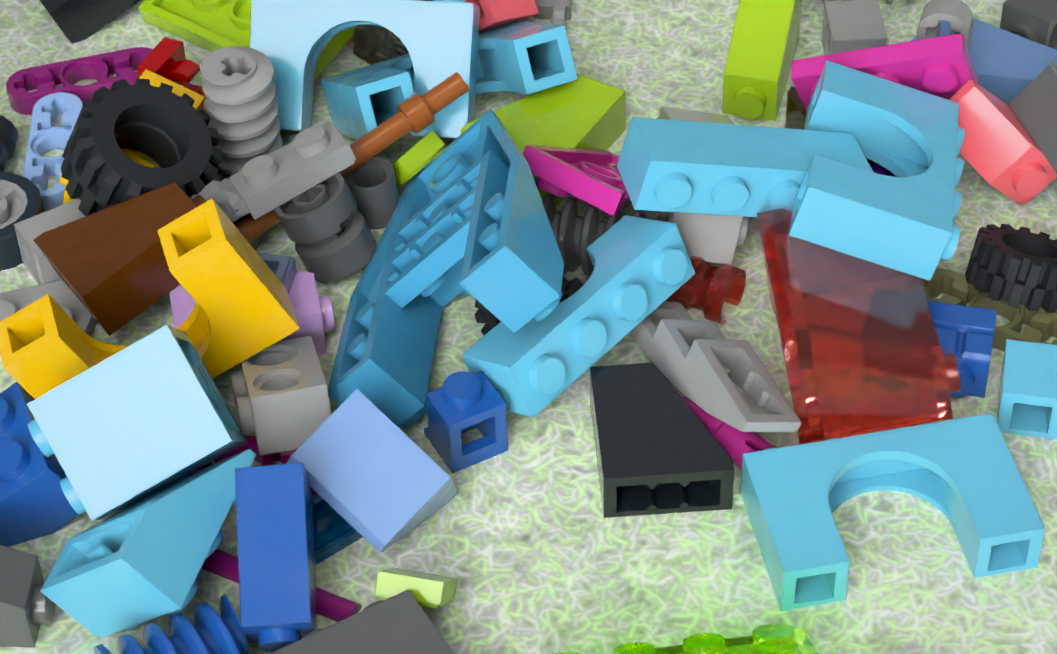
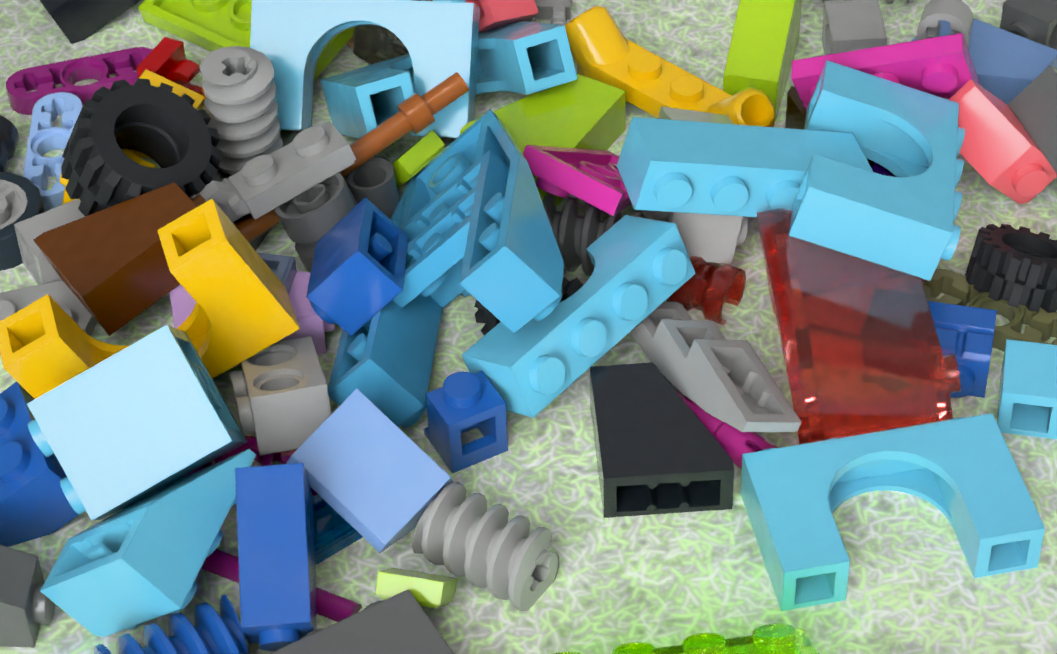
(357, 267): none -> blue brick
(487, 546): none -> light grey piece
(651, 80): none -> yellow plate

